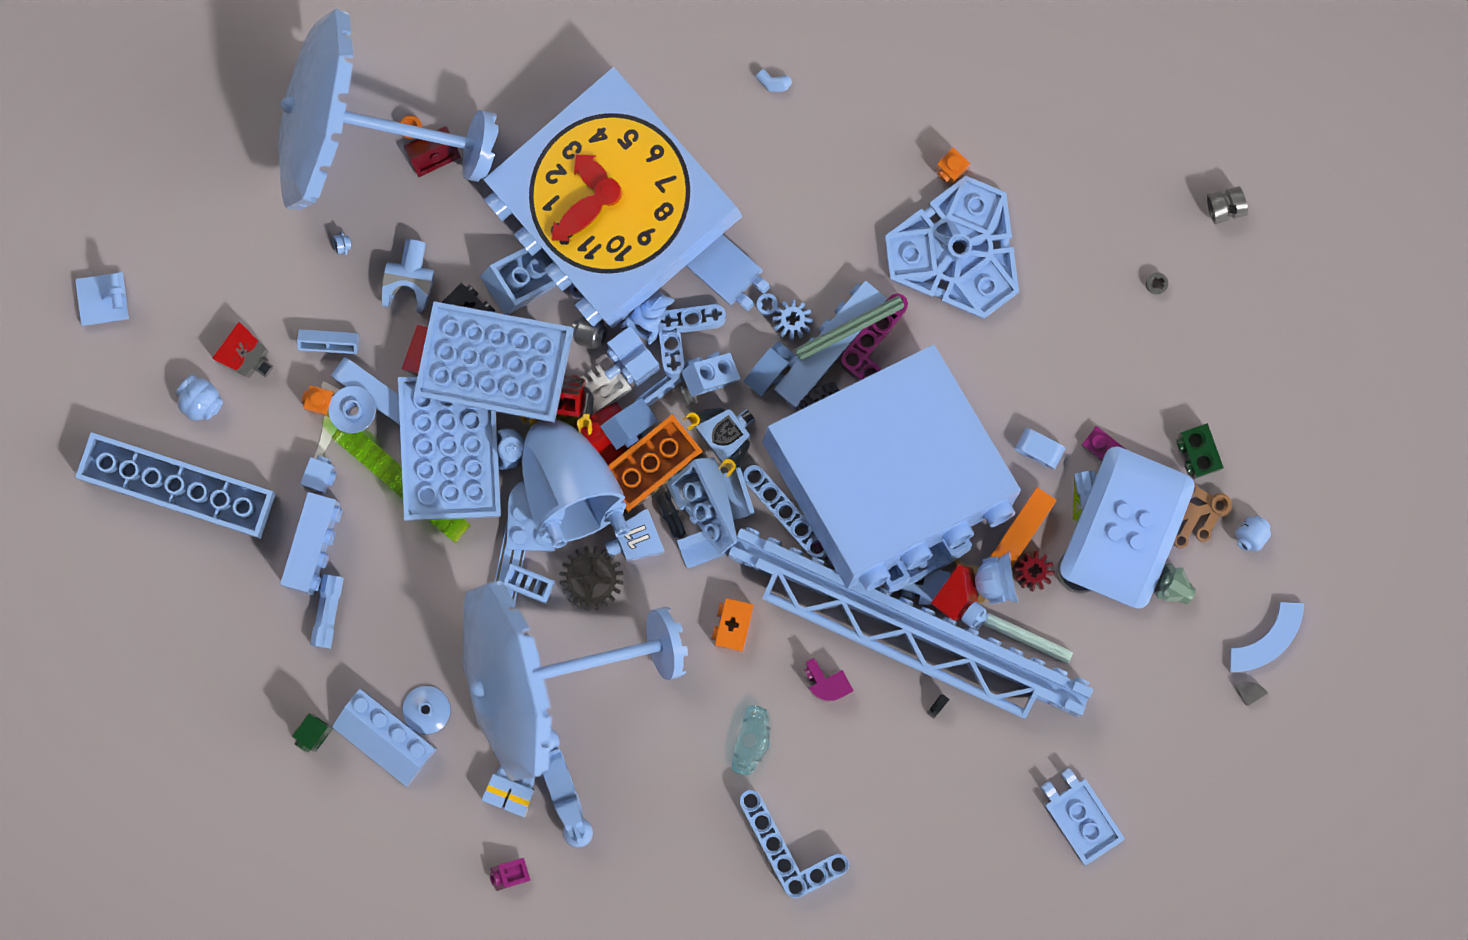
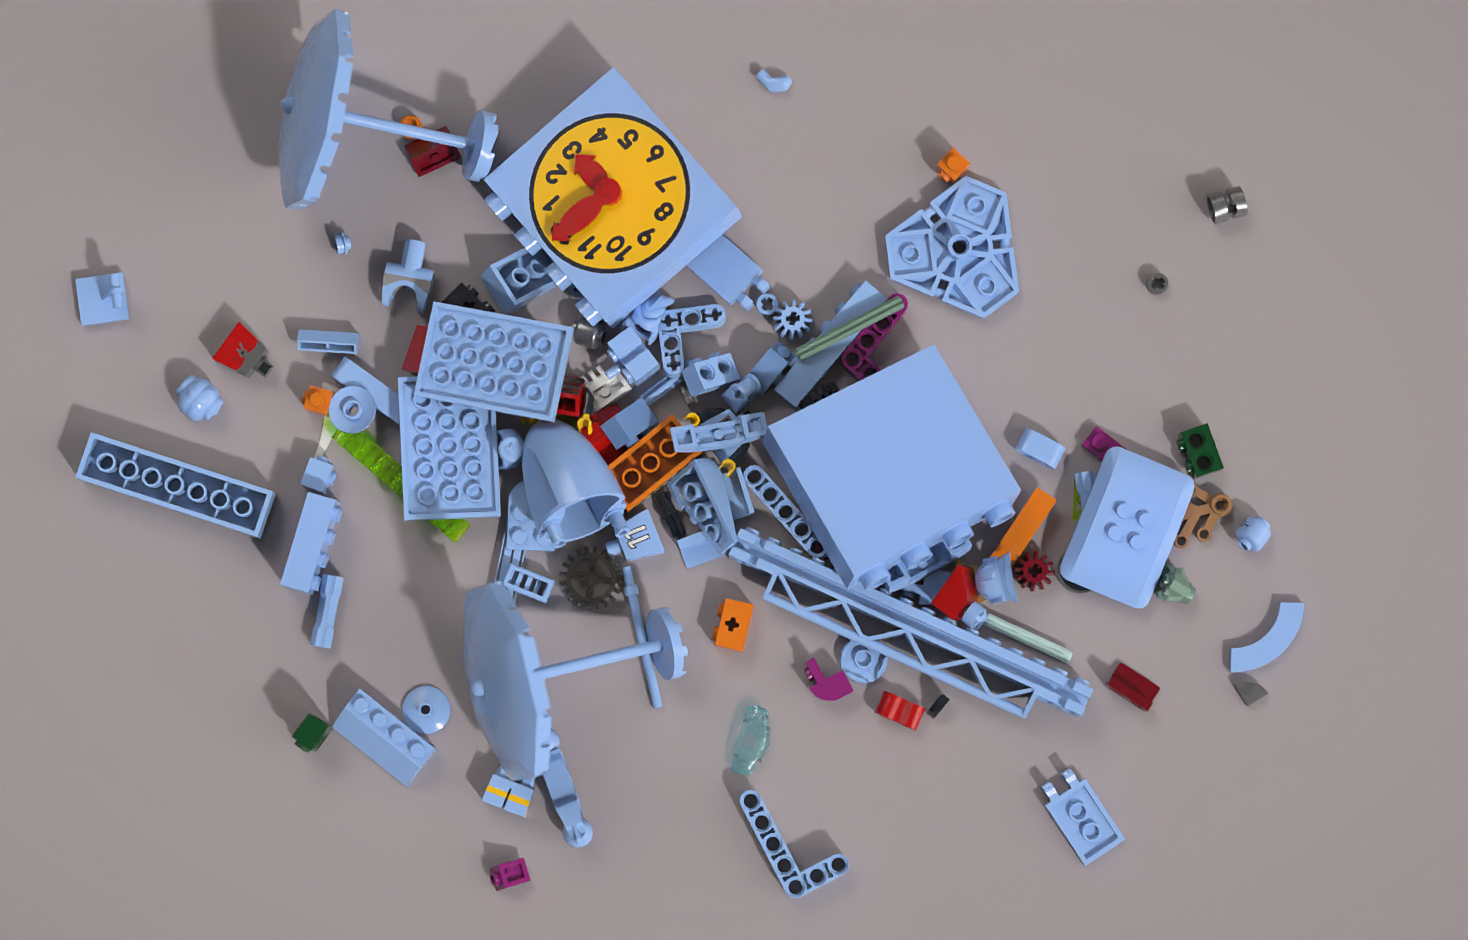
(631, 592): none -> light blue bar
(719, 435): none -> light blue slope
(742, 393): none -> light blue piece
(862, 663): none -> light blue tile
(899, 710): none -> red axle
(1133, 687): none -> dark red panel

